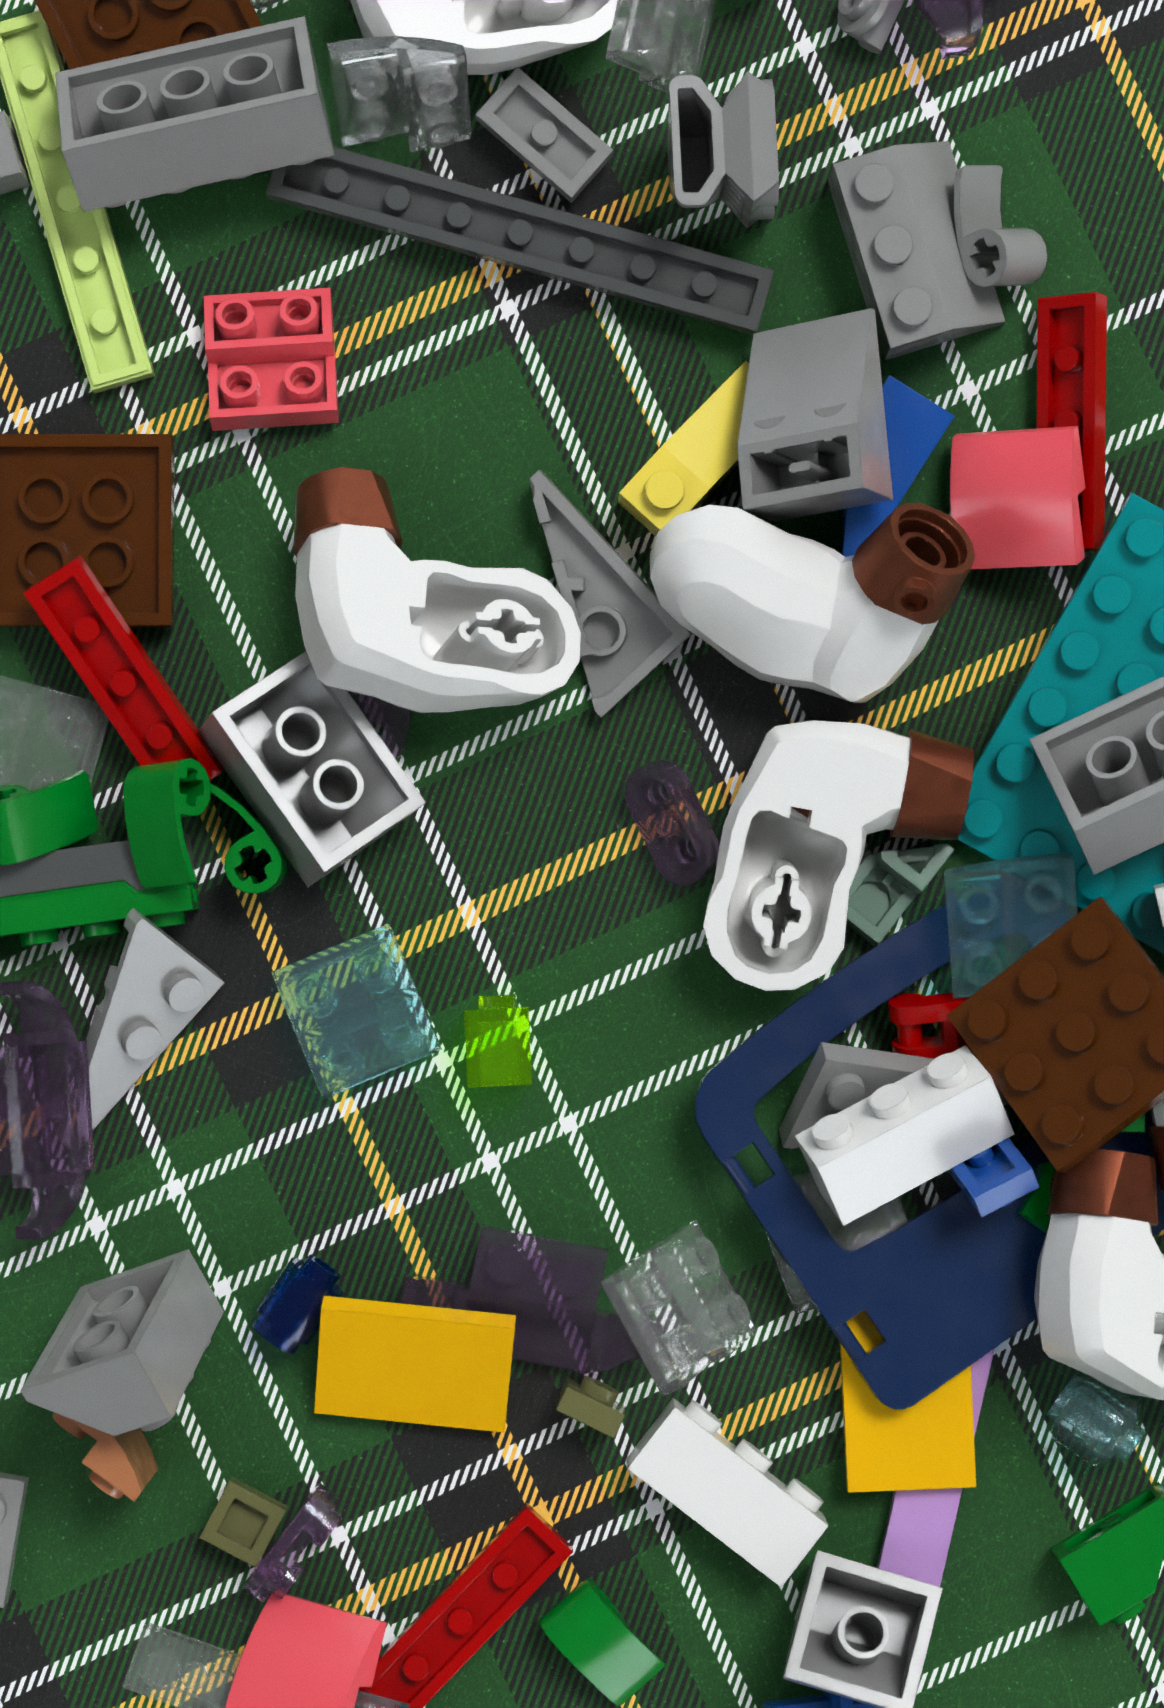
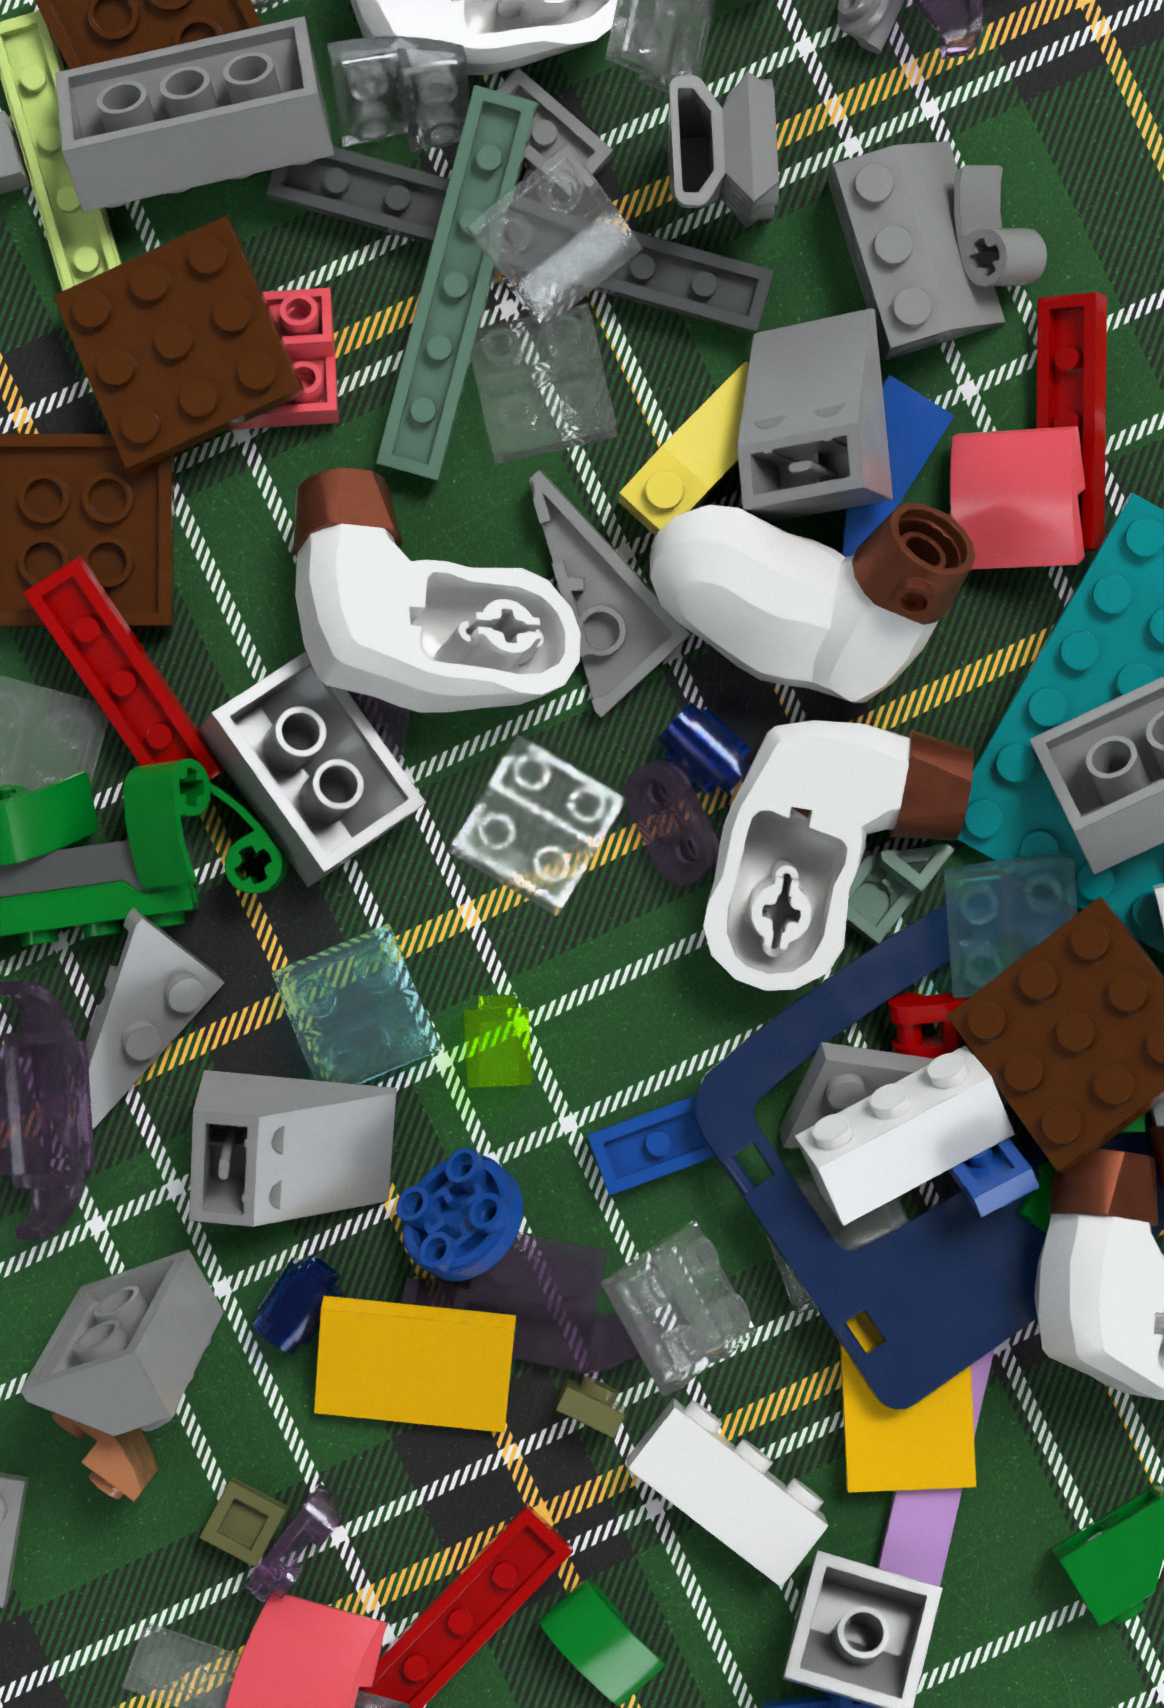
(179, 344): none -> reddish brown plate
(287, 1148): none -> light grey slope
(454, 286): none -> sand green plate
(461, 1216): none -> blue tile
(537, 825): none -> clear slope
(542, 385): none -> clear slope
(554, 236): none -> clear slope
(649, 1145): none -> blue plate
(706, 749): none -> clear blue brick
(1096, 1421): clear light blue head -> none

